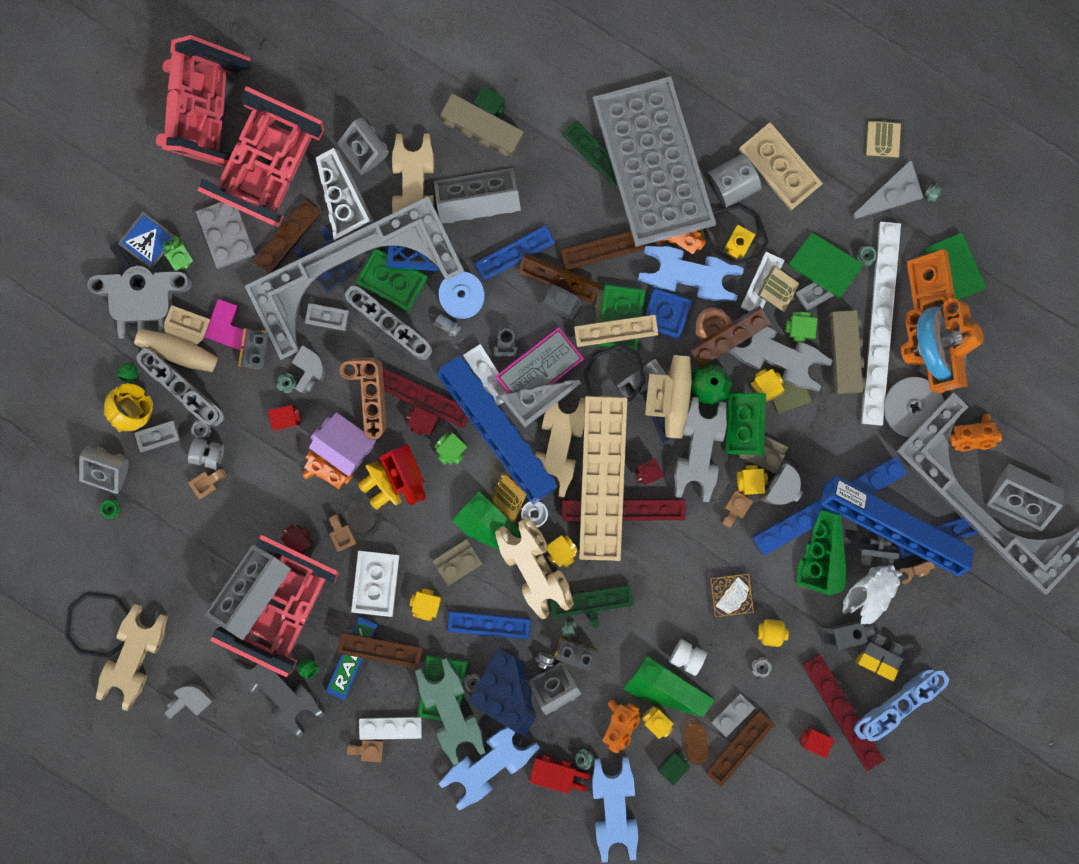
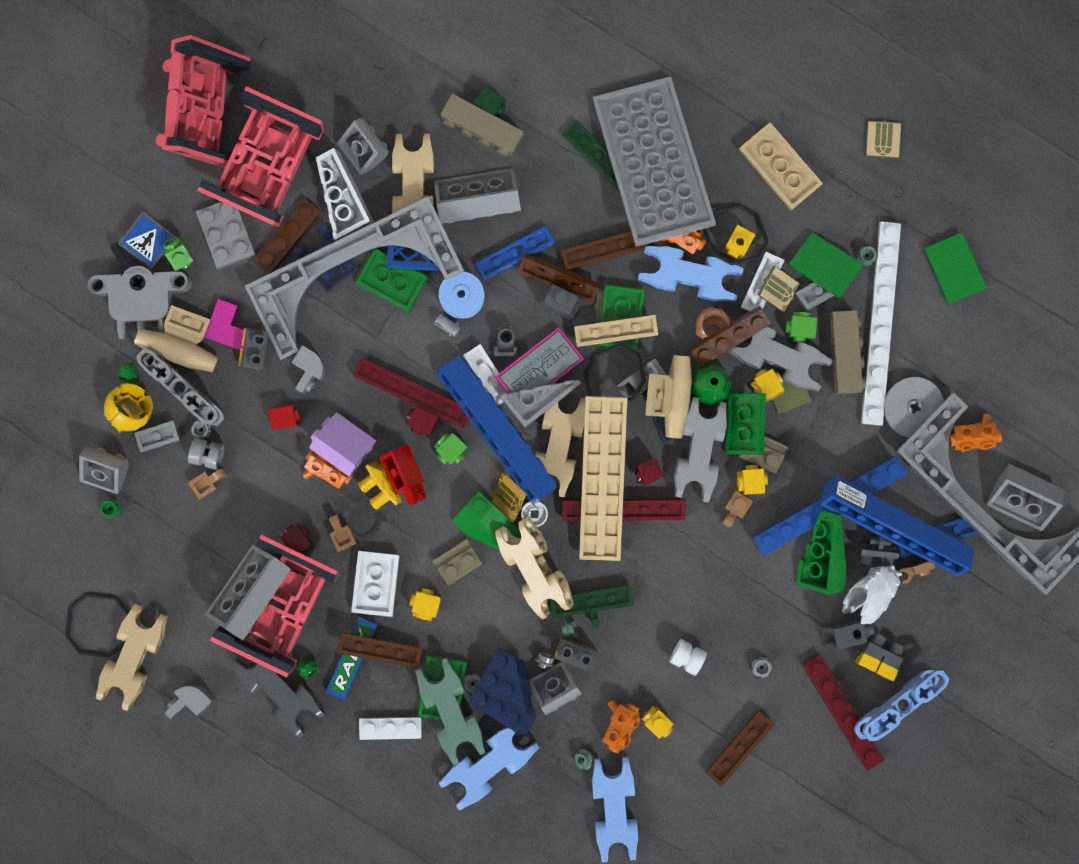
(292, 383): sand green plate -> none
(327, 317): light grey plate -> none
(369, 397): nougat beam -> none
(369, 750): medium nougat plate -> none
(381, 315): light grey piece -> none
(489, 625): blue tile -> none
(556, 774): red hinge -> none
(561, 551): yellow brick -> none
(663, 687): green wedge -> none
(670, 312): blue tile -> none
(674, 767): dark green brick -> none
(696, 743): clear orange tile -> none
(731, 595): tile -> none
(732, 714): light grey plate -> none
(734, 180): light grey brick -> none
(772, 632): yellow head -> none
(783, 487): light grey brick -> none
(816, 742): red brick -> none
(899, 190): light grey wing -> none
(934, 192): sand green plate -> none
(940, 336): orange piece -> none

